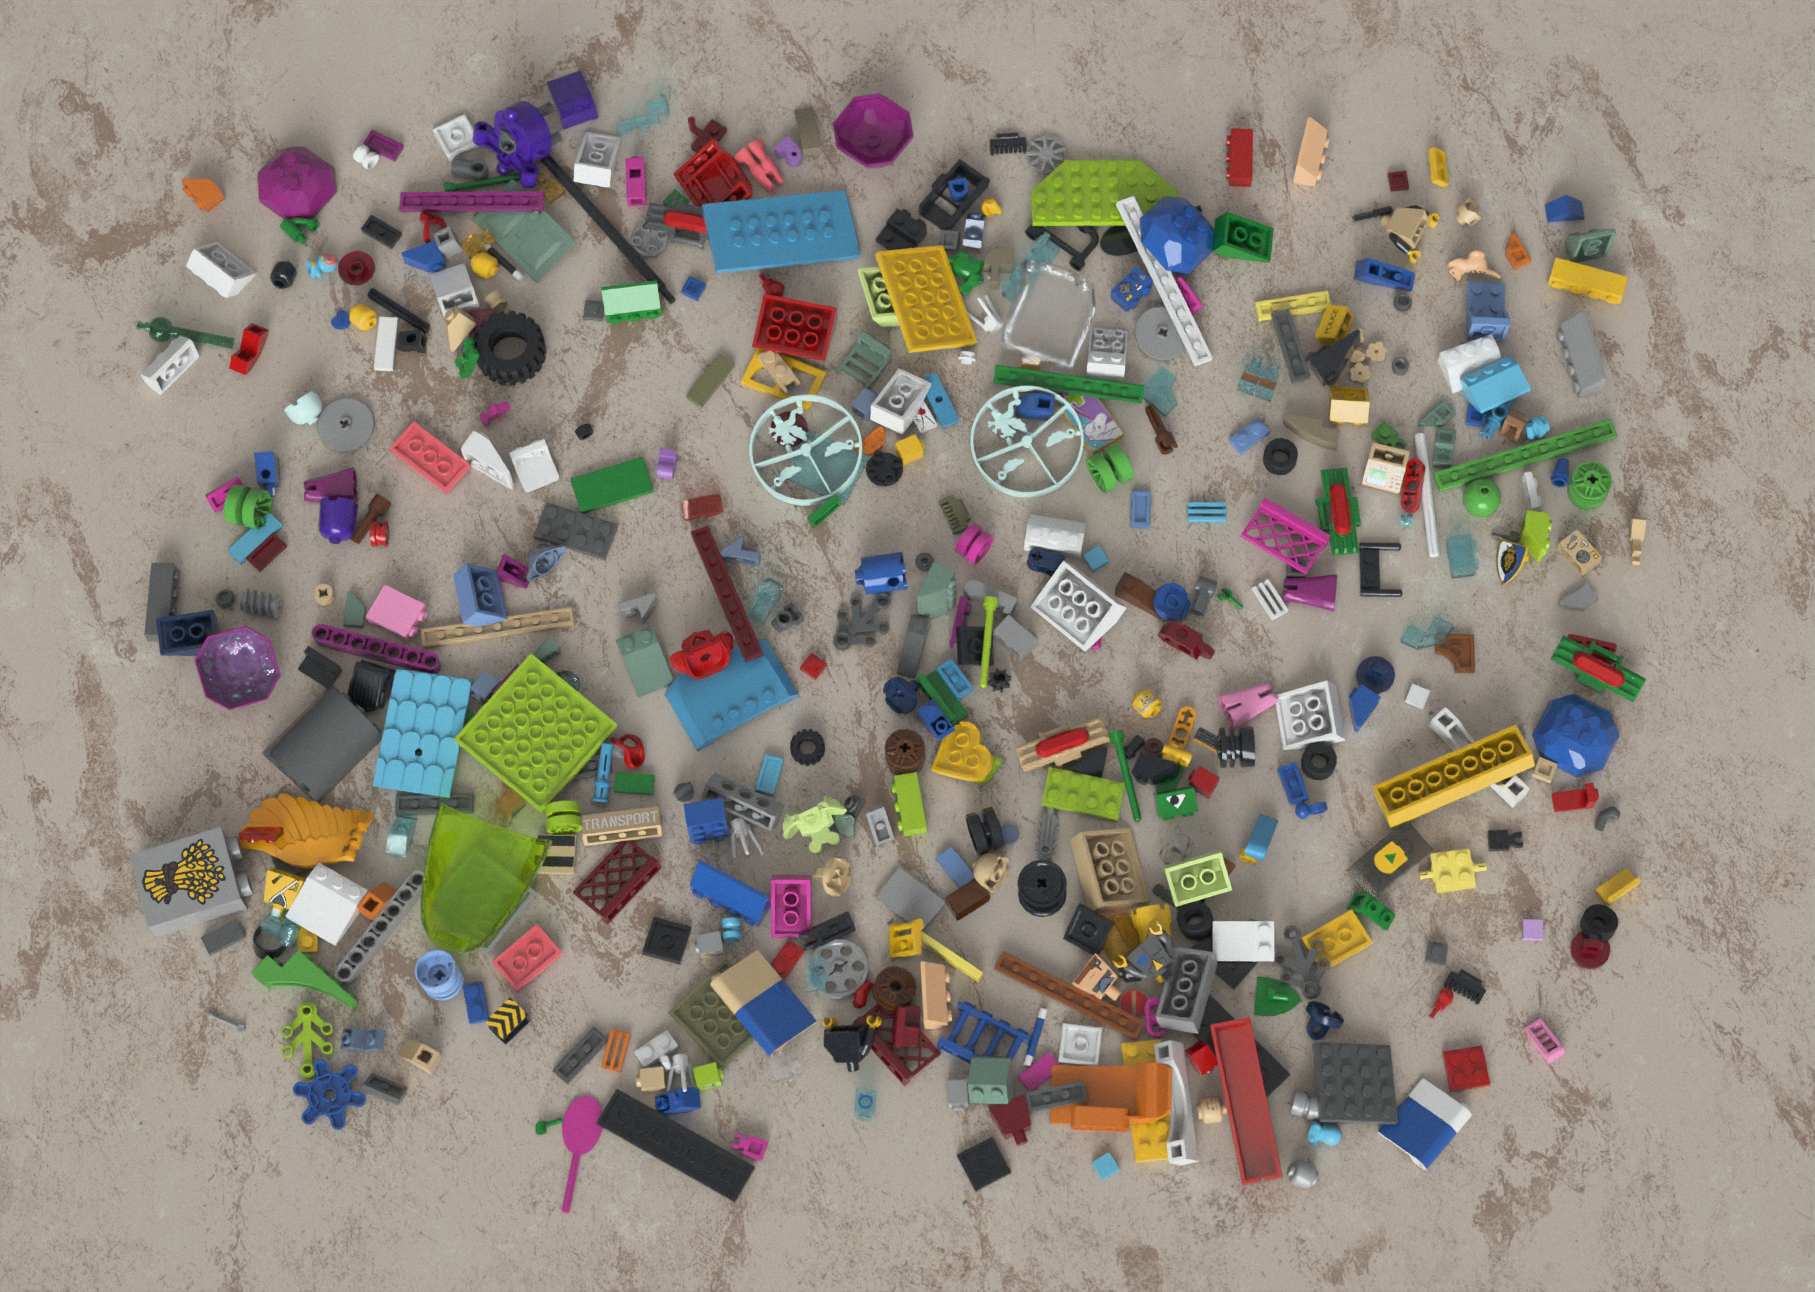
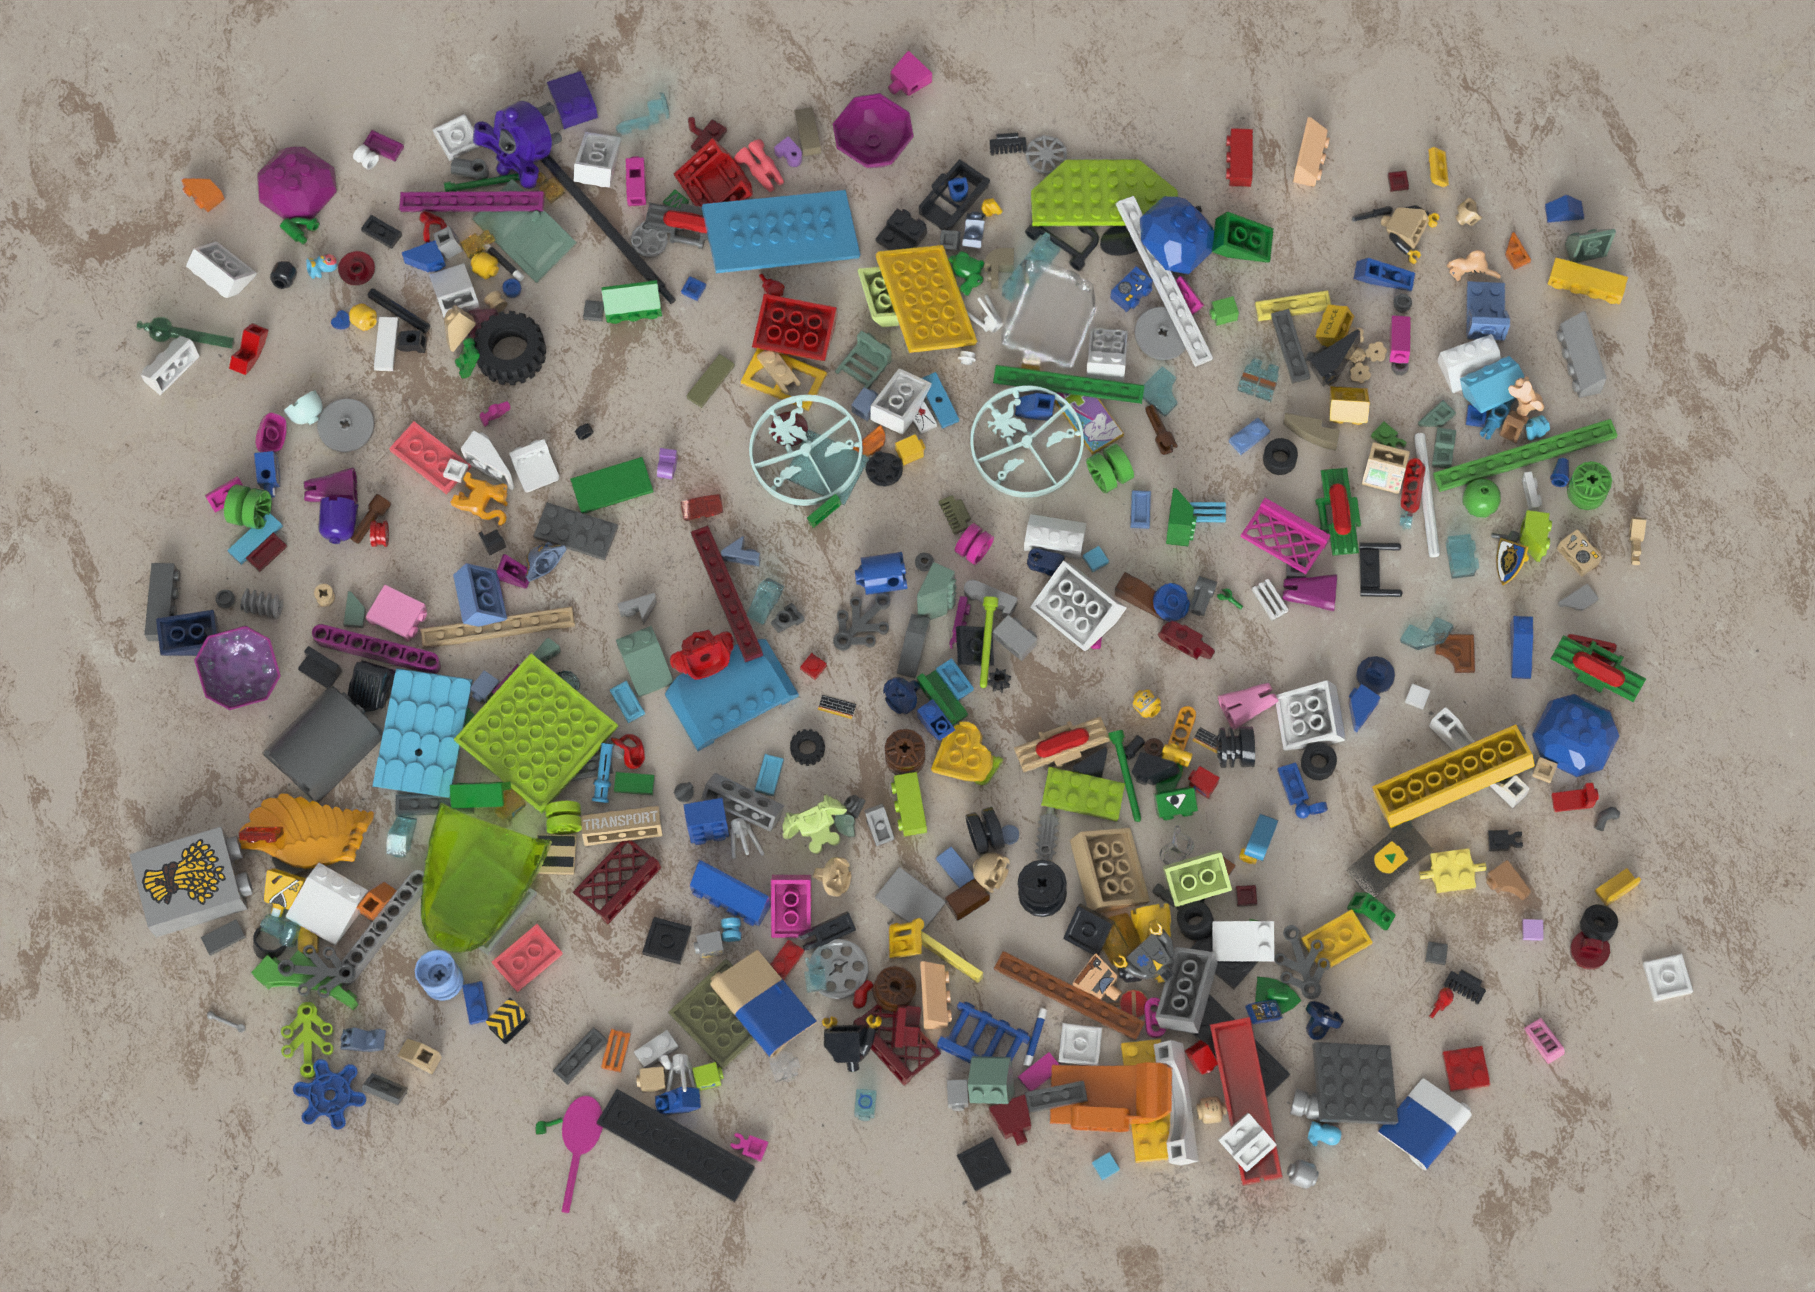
(271, 433): none -> dark pink piece
(320, 971): none -> dark grey plant
(455, 470): none -> white tile
(478, 794): none -> green panel
(479, 498): none -> light orange animal
(492, 541): none -> black panel
(511, 288): none -> blue tile
(627, 702): none -> medium azure tile
(837, 706): none -> black sticker
(909, 75): none -> dark pink torso
(1181, 521): none -> green slope
(1224, 311): none -> bright green brick
(1246, 895): none -> dark red tile
(1247, 1142): none -> white slope
(1263, 1011): none -> tile
(1399, 339): none -> dark pink brick
(1507, 879): none -> medium nougat arch
(1521, 646): none -> blue slope
(1527, 398): none -> light nougat animal
(1667, 977): none -> white tile

